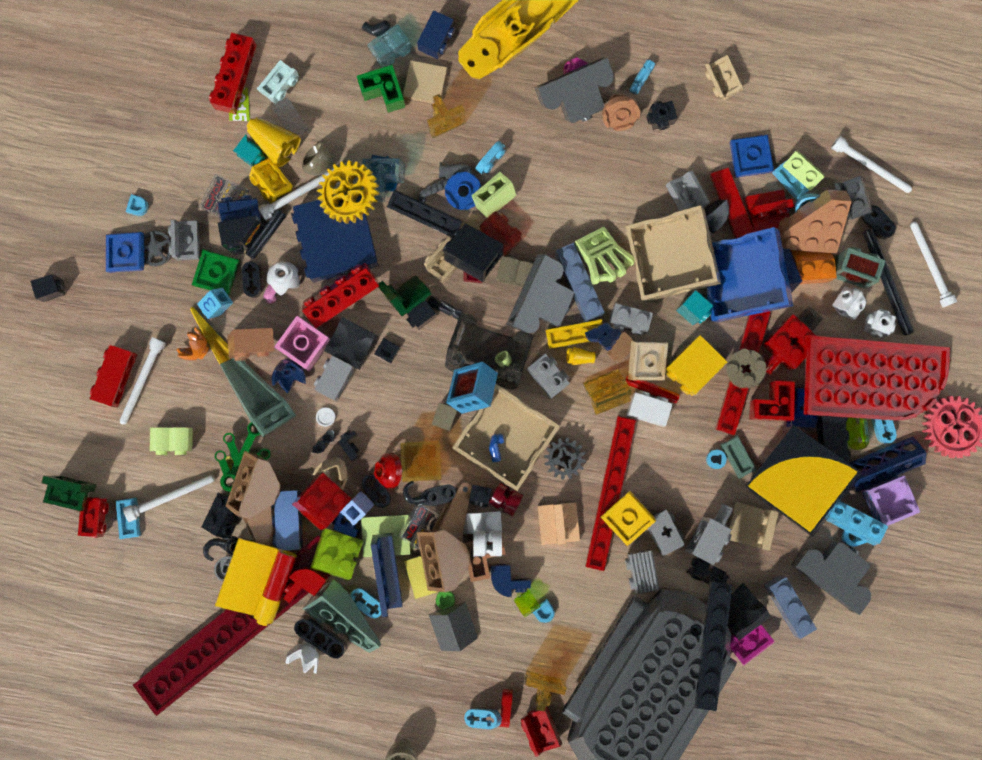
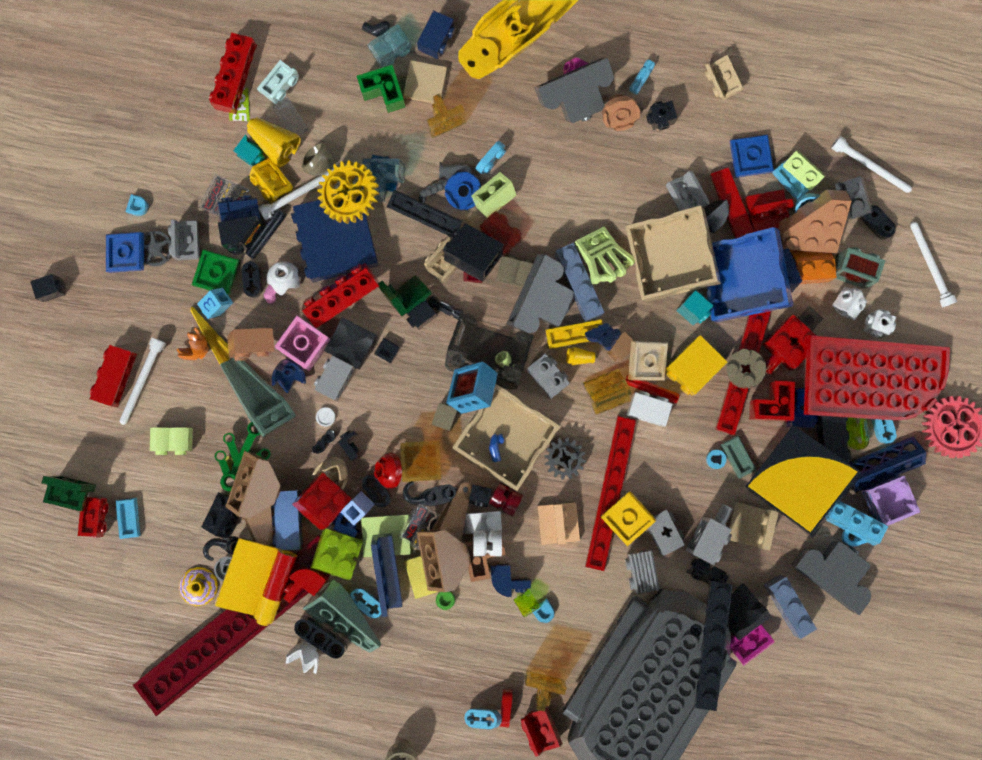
(132, 512): white piece -> none
(207, 582): none -> dish
(453, 627): dark grey slope -> none
(631, 319): light grey brick -> none
(889, 284): black axle -> none

